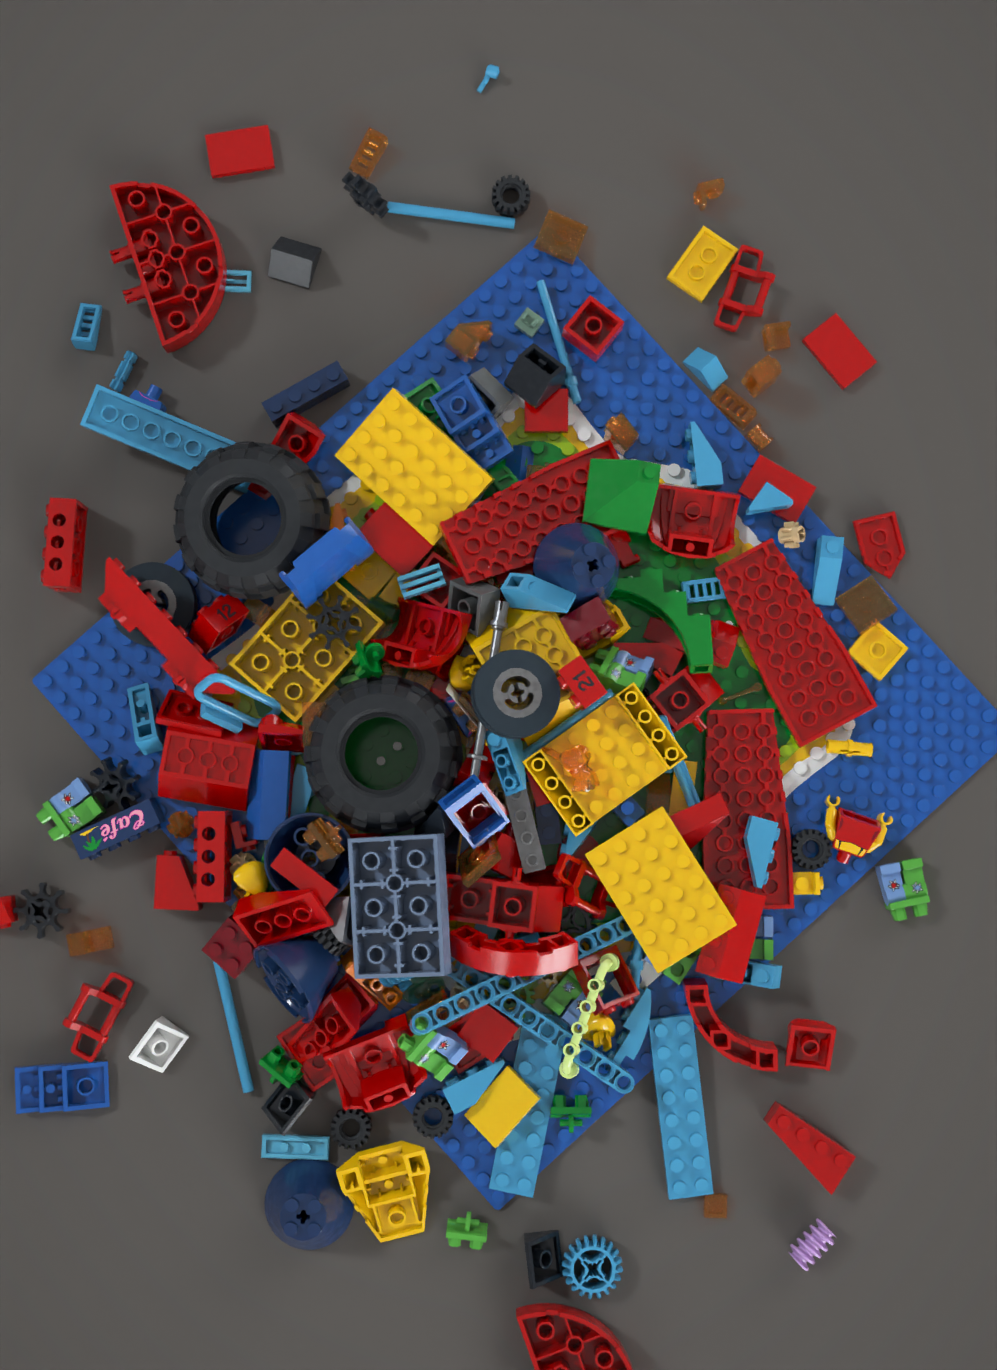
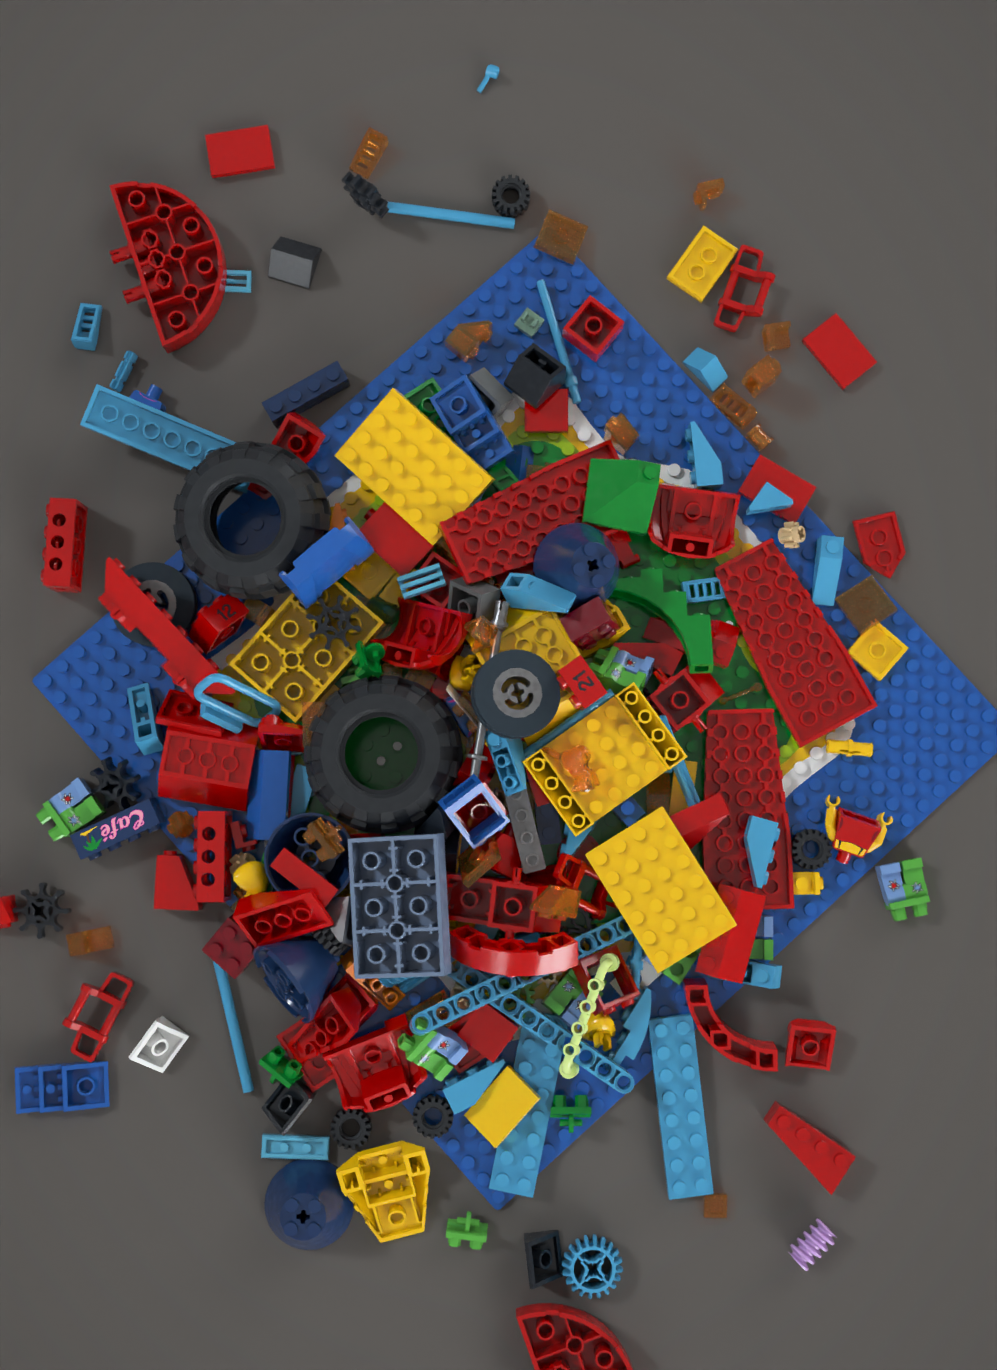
(421, 989): clear green plate -> none
(483, 632): none -> clear orange panel
(557, 901): none -> clear orange slope

